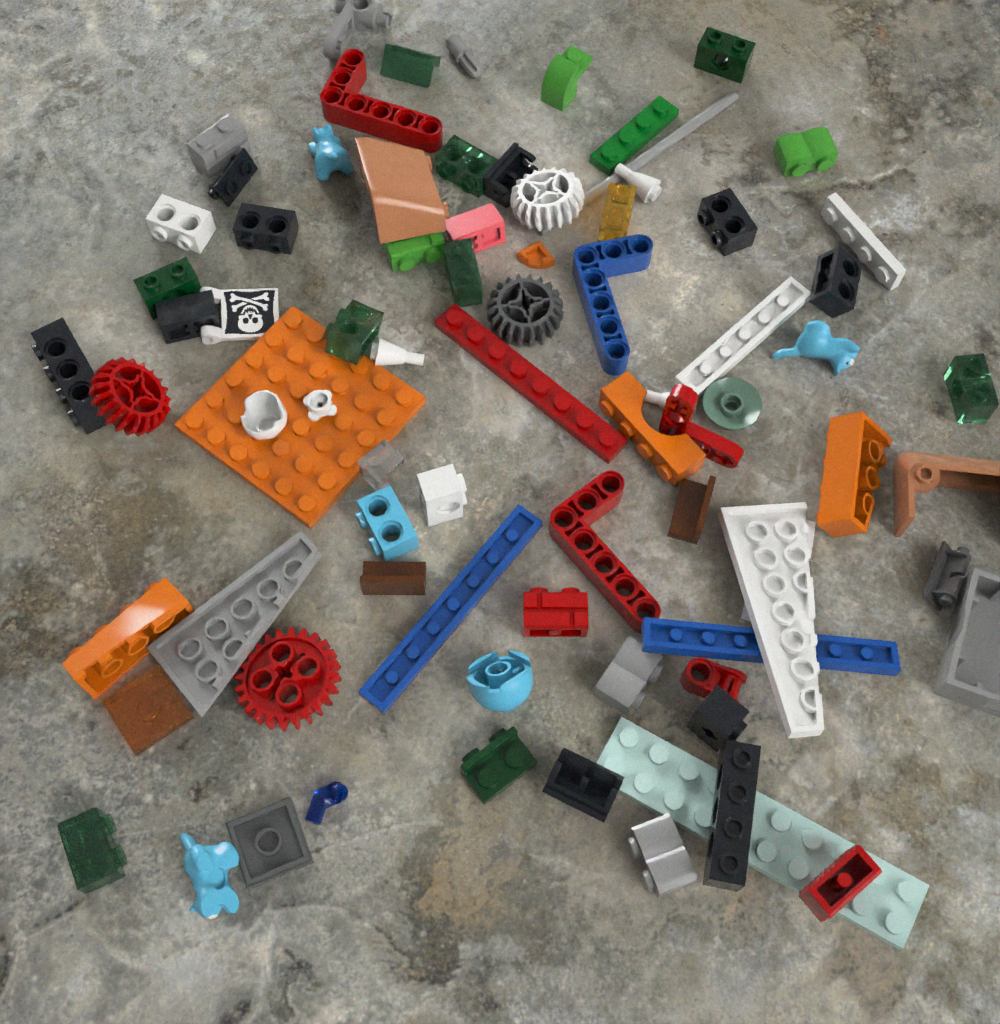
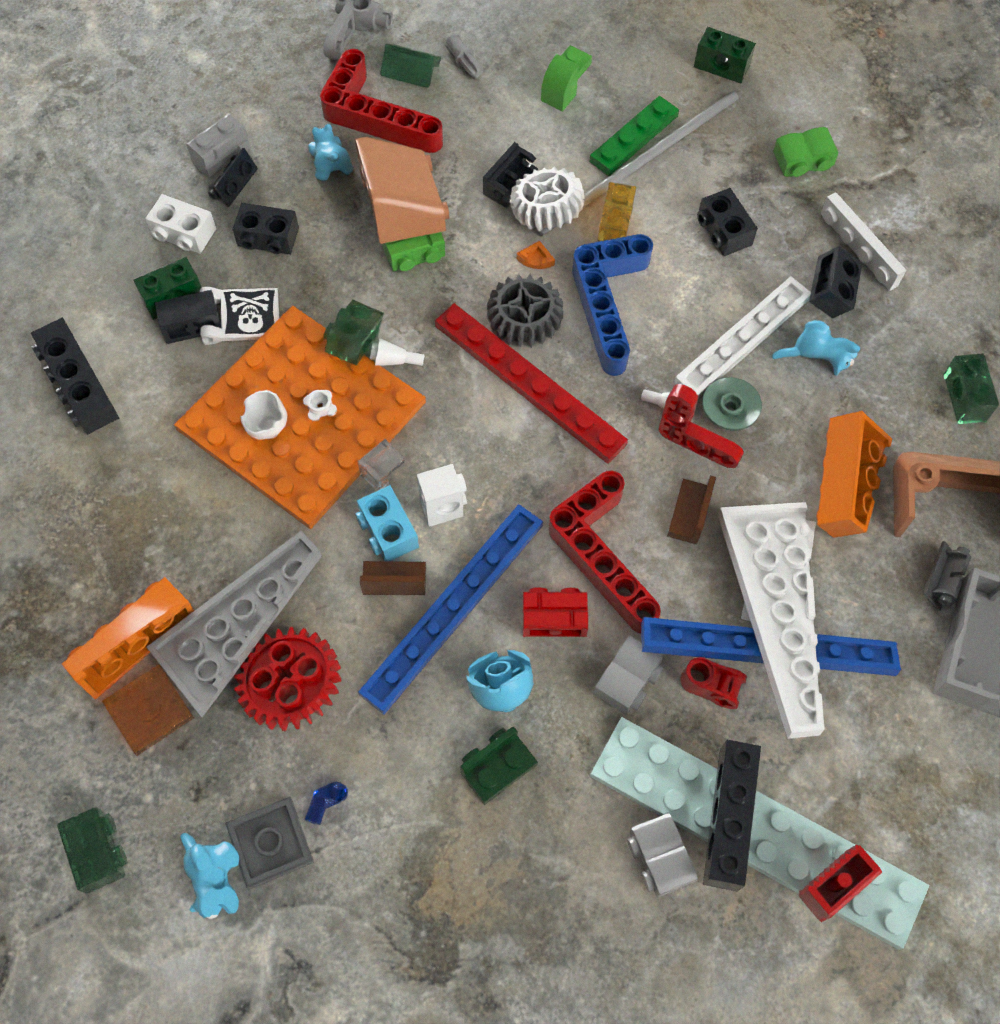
(129, 396): red gear -> none
(462, 272): clear green brick -> none
(463, 165): clear green brick -> none
(481, 224): coral hinge -> none
(583, 784): black hinge -> none
(646, 187): white cone -> none
(673, 456): orange arch -> none
(718, 719): black brick -> none

